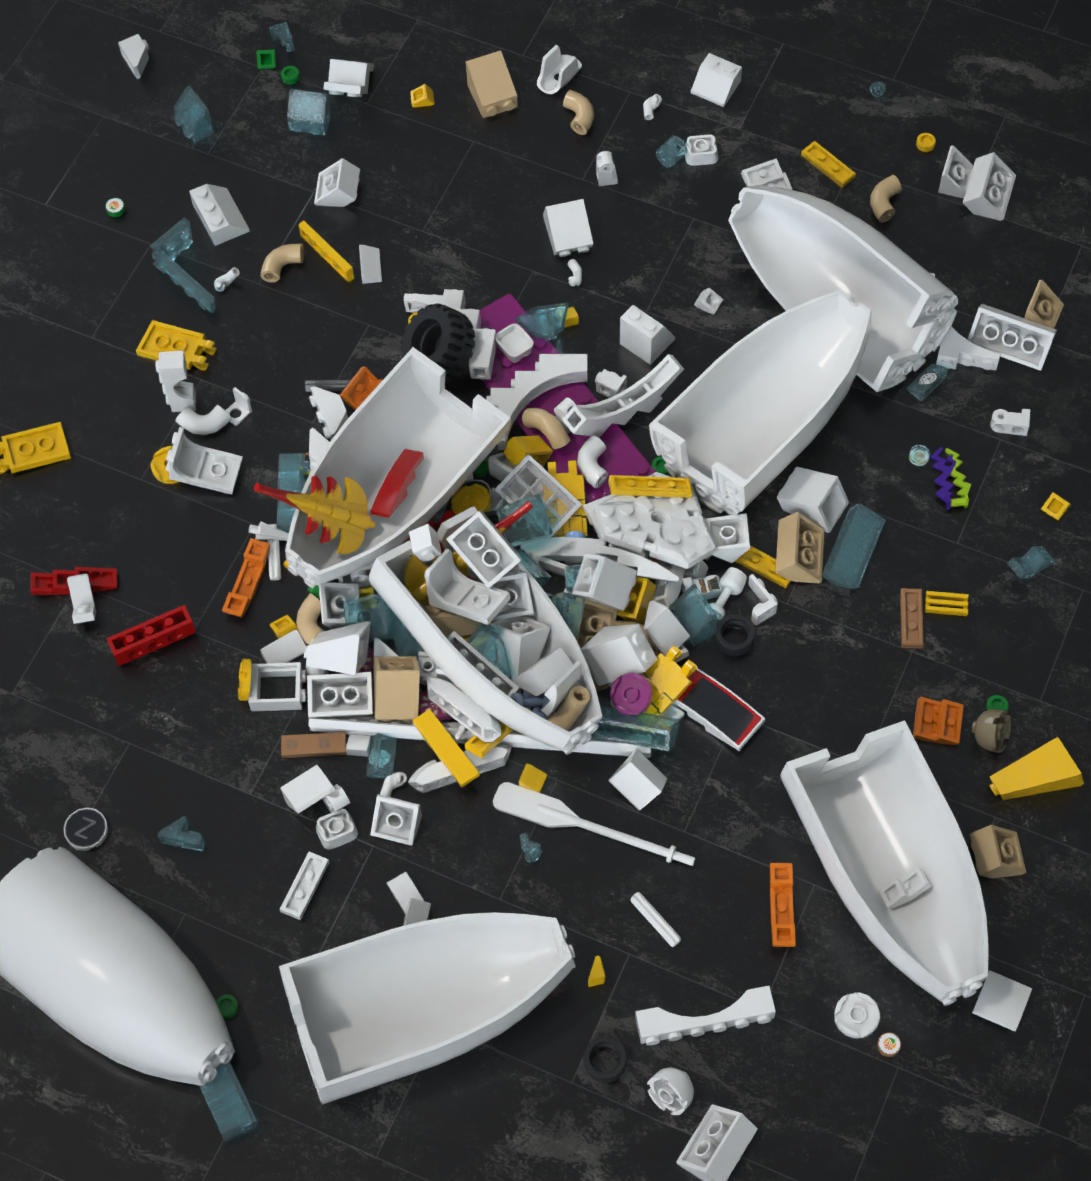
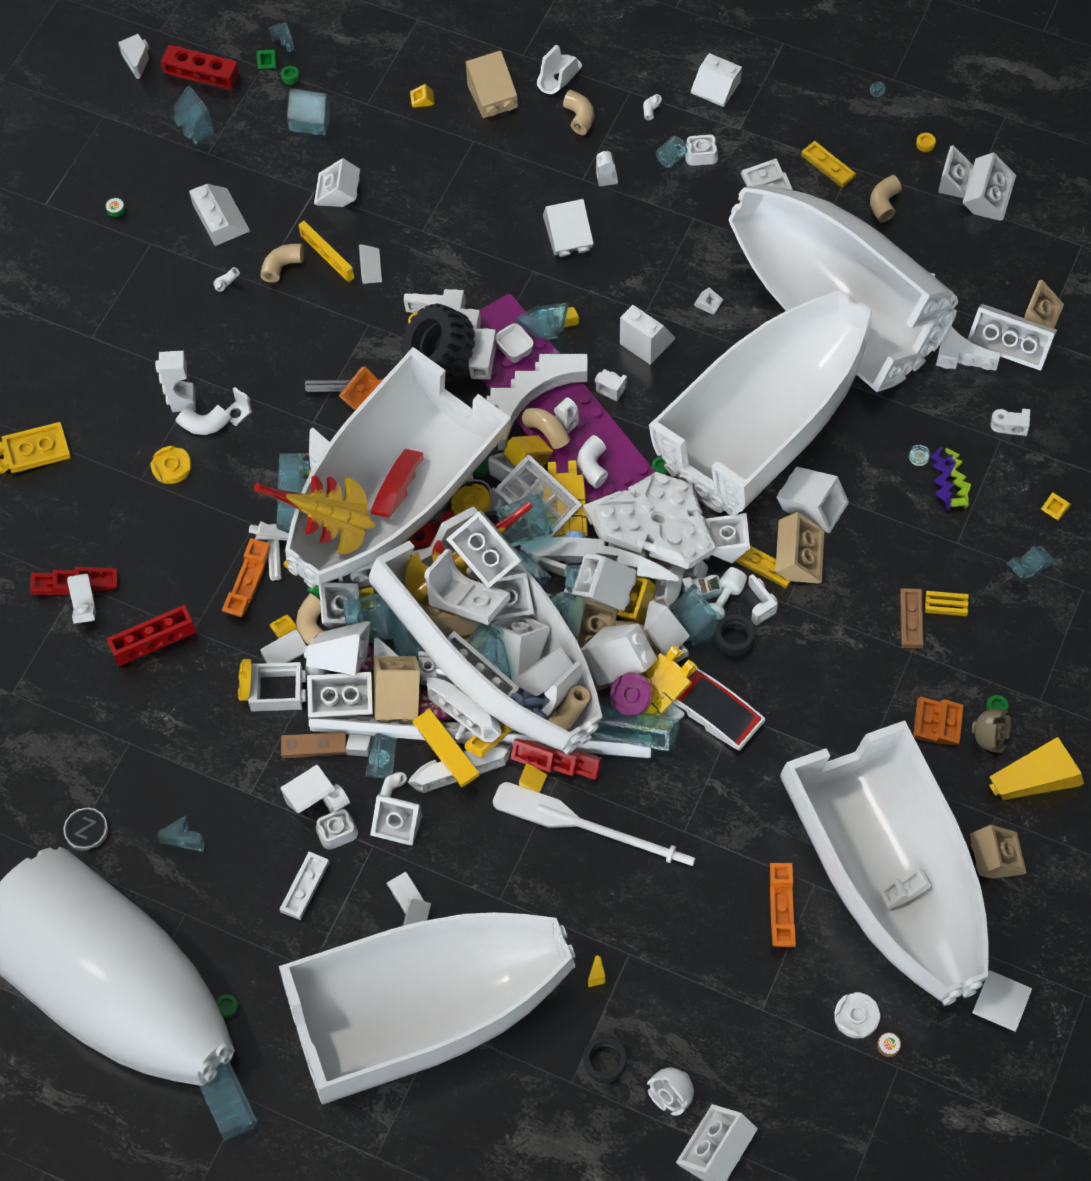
(164, 253): clear light blue bracket -> none
(167, 338): yellow tile -> none
(200, 67): none -> red brick
(202, 465): white bracket -> none
(330, 410): white slope -> none
(348, 77): white bracket -> none
(425, 543): white brick -> none
(531, 849): clear light blue plate -> none
(550, 758): none -> red slope
(576, 279): white arm -> none
(619, 409): white arch -> none
(638, 780): white slope -> none
(650, 486): yellow tile -> none
(655, 919): white axle -> none
(658, 1024): white arch -> none
(853, 547): clear light blue brick -> none
(927, 381): clear light blue slope -> none

